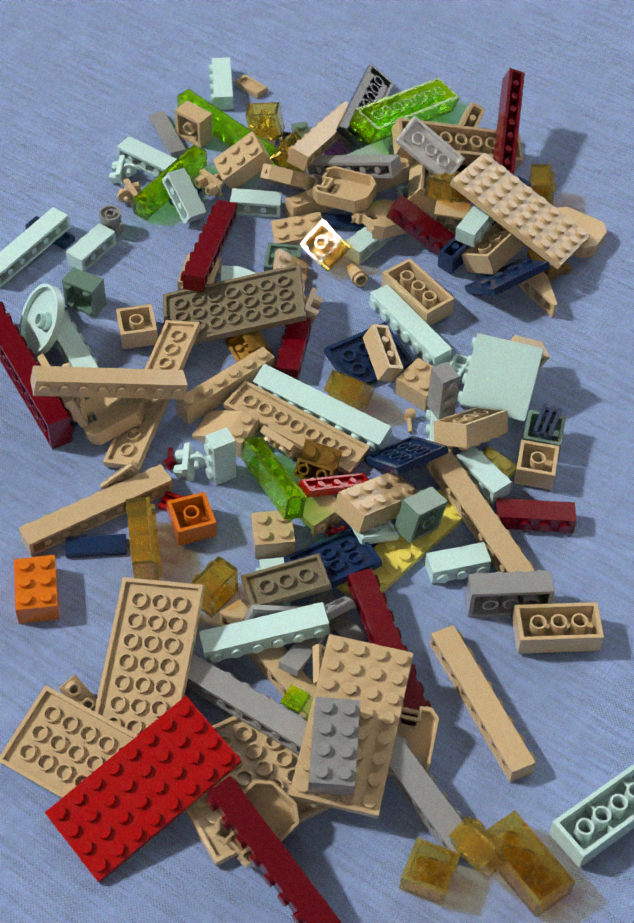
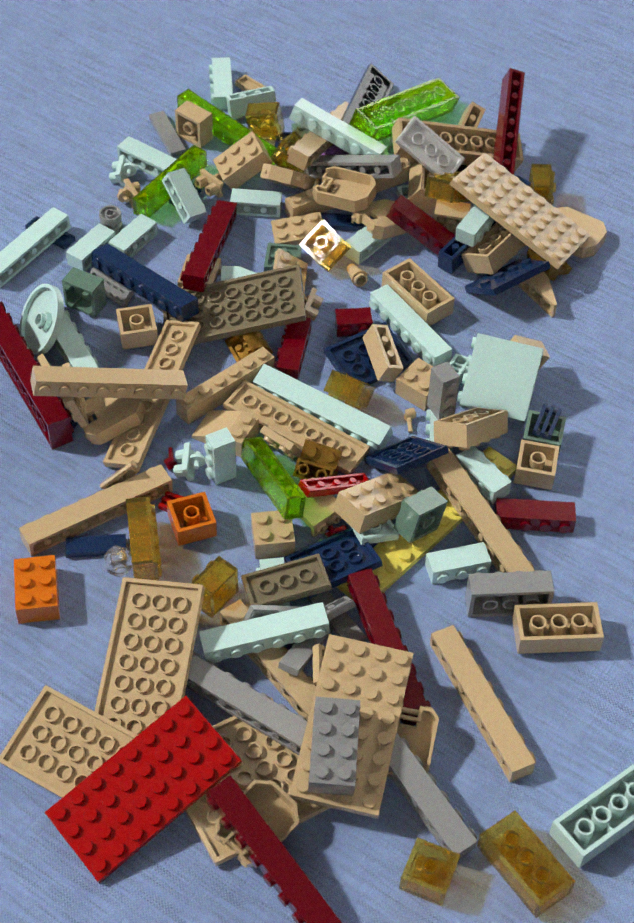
(78, 692): tan hips -> none
(114, 290): none -> light grey plate
(118, 561): none -> clear head
(135, 235): none -> light aqua brick
(145, 282): none -> dark blue brick
(238, 102): none -> light aqua brick
(295, 699): clear neon green plate -> none
(335, 130): none -> light aqua brick
(352, 321): none -> dark red brick
(478, 847): clear yellow brick -> none

